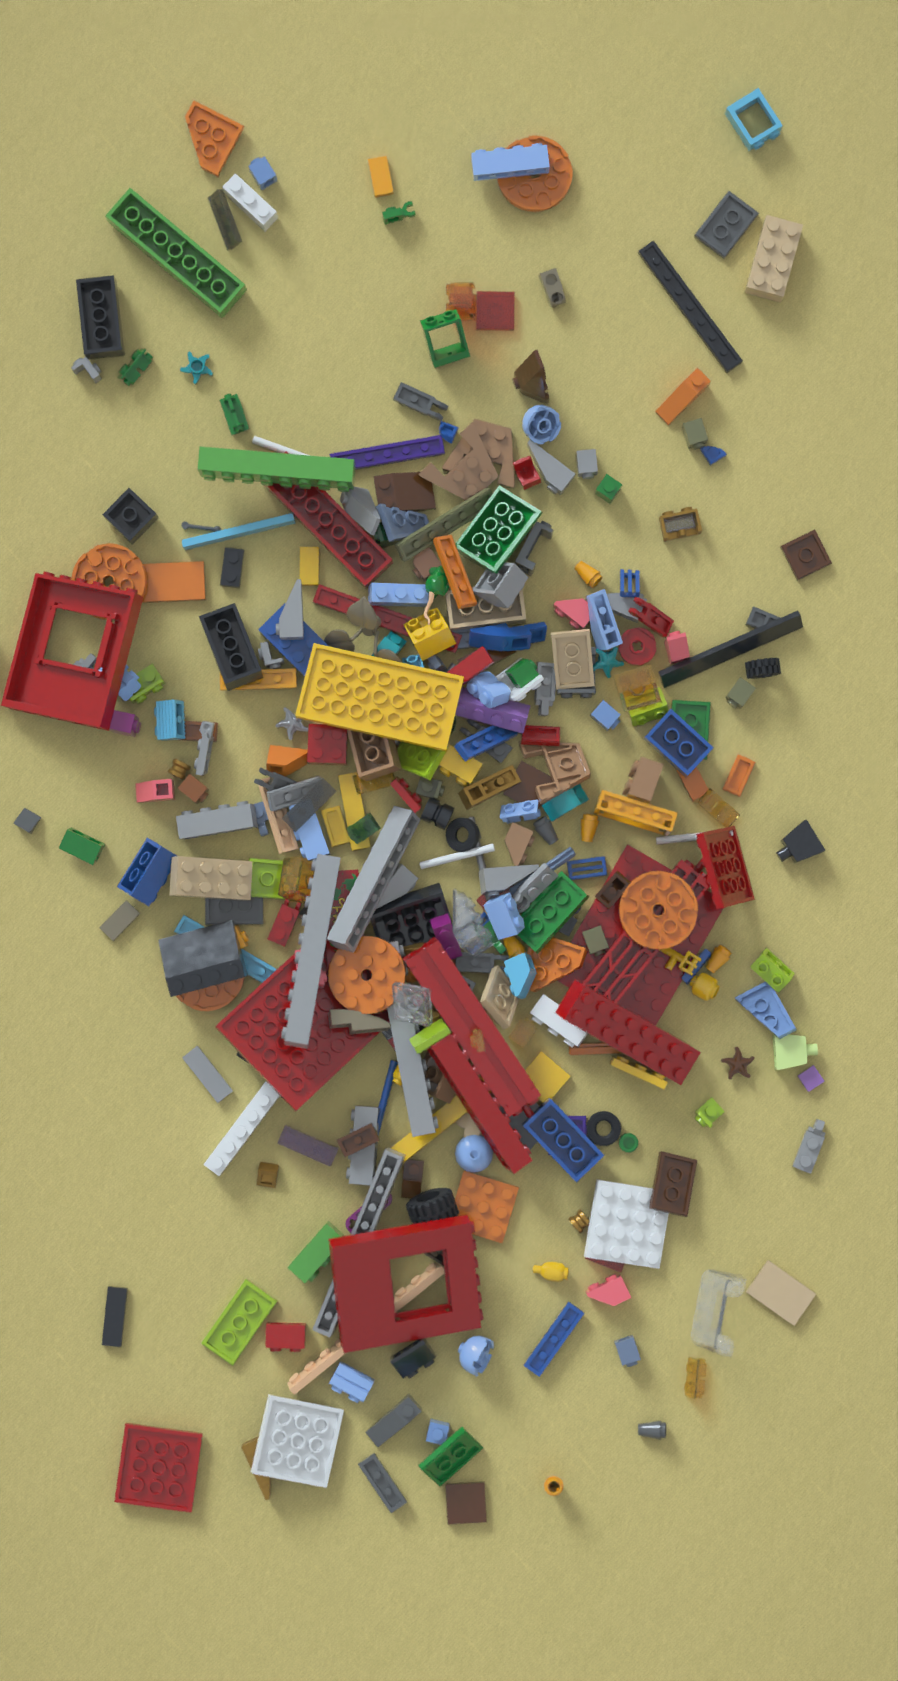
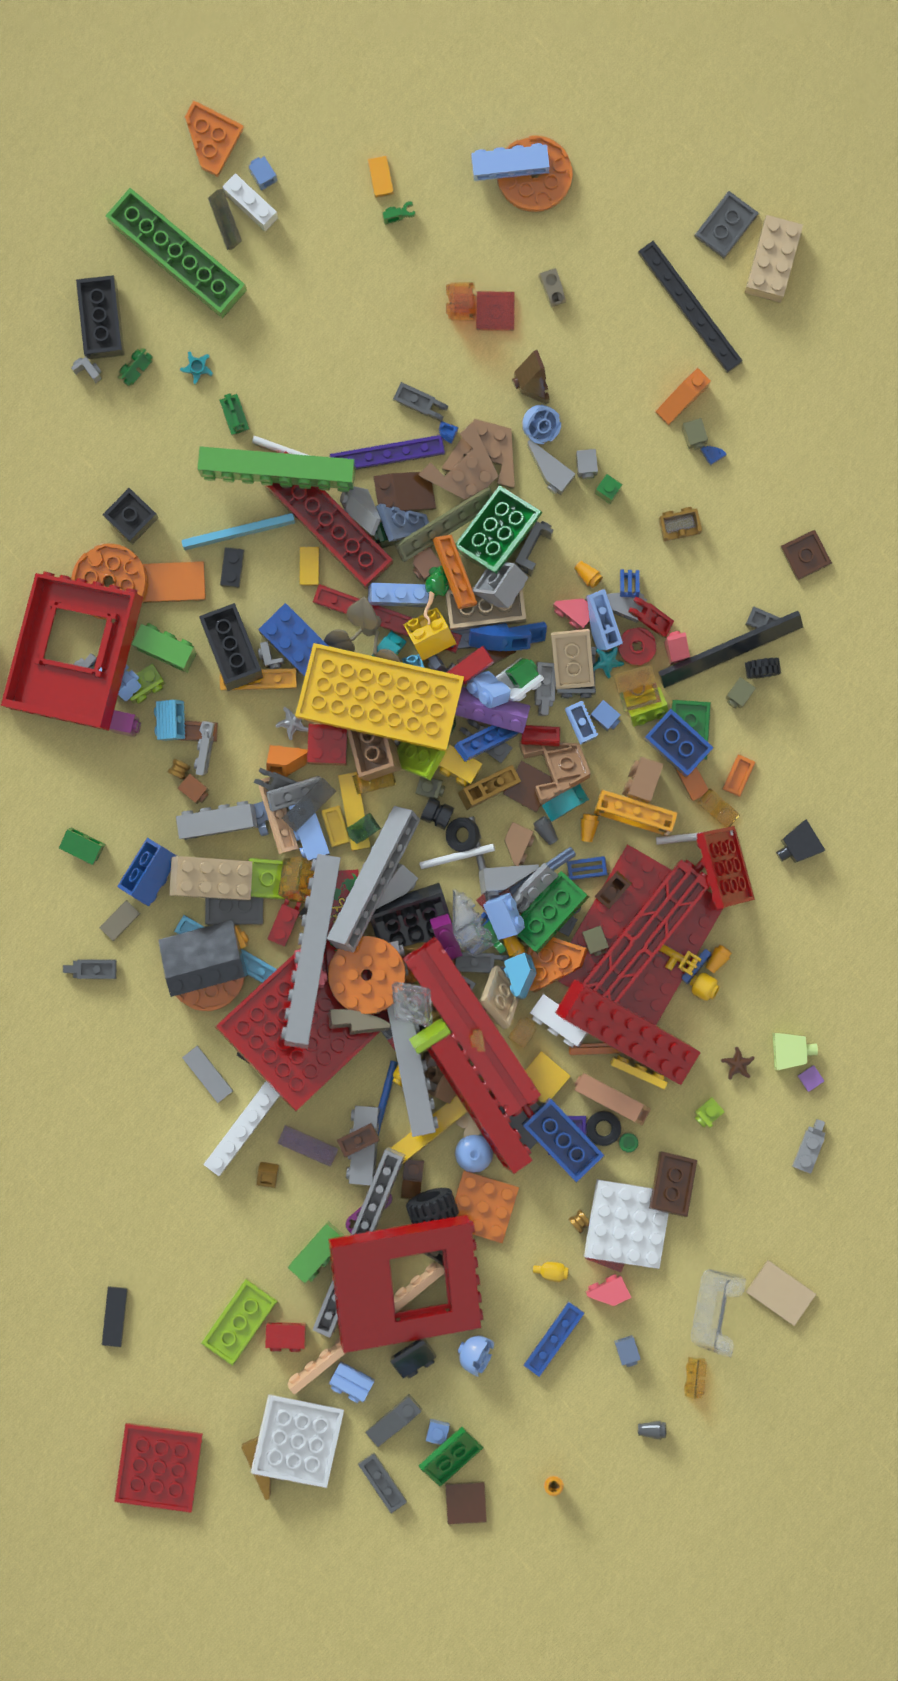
(27, 820): dark grey slope -> none
(92, 969): none -> dark grey hinge
(155, 791): coral slope -> none
(164, 647): none -> bright green brick
(185, 525): dark grey hinge -> none
(291, 618): light grey slope -> none
(413, 800): red plate -> none
(449, 353): green window -> none
(512, 812): light blue hinge -> none
(526, 472): red bracket -> none
(581, 722): none -> light blue brick
(612, 1099): none -> nougat slope
(664, 890): orange plate -> none
(744, 103): medium azure window -> none
(768, 1009): medium blue wing -> none
(772, 970): lime bracket -> none

